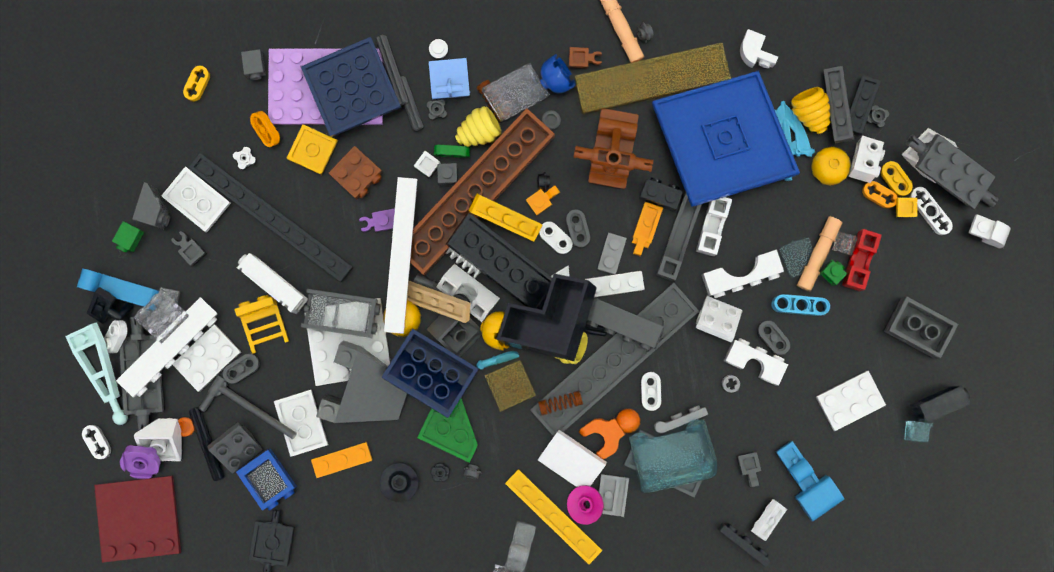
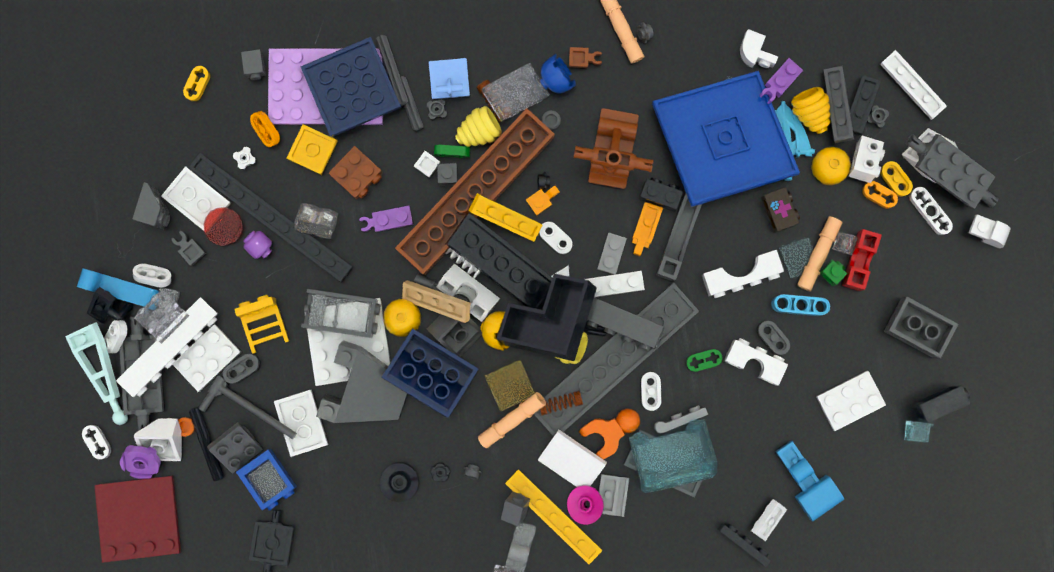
(127, 237): green brick -> none
(152, 276): none -> white plate
(222, 226): none -> clear red tile
(257, 244): none -> medium lavender head
(272, 282): white door -> none
(316, 220): none -> clear brick
(341, 460): light orange plate -> none
(400, 255): white tile -> none
(438, 48): white plate -> none
(451, 433): green plate -> none
(497, 359): medium azure piece -> none
(512, 420): none -> light nougat piece
(515, 509): none -> dark grey brick
(578, 228): dark grey plate -> none
(652, 78): clear yellow plate -> none
(702, 355): none -> green beam
(713, 225): white arch -> none
(718, 319): white plate -> none
(735, 387): light grey bush -> none
(749, 465): dark grey plate -> none
(780, 209): none -> dark brown brick
(781, 80): none -> medium lavender plate
(906, 207): yellow tile -> none
(913, 85): none -> white plate

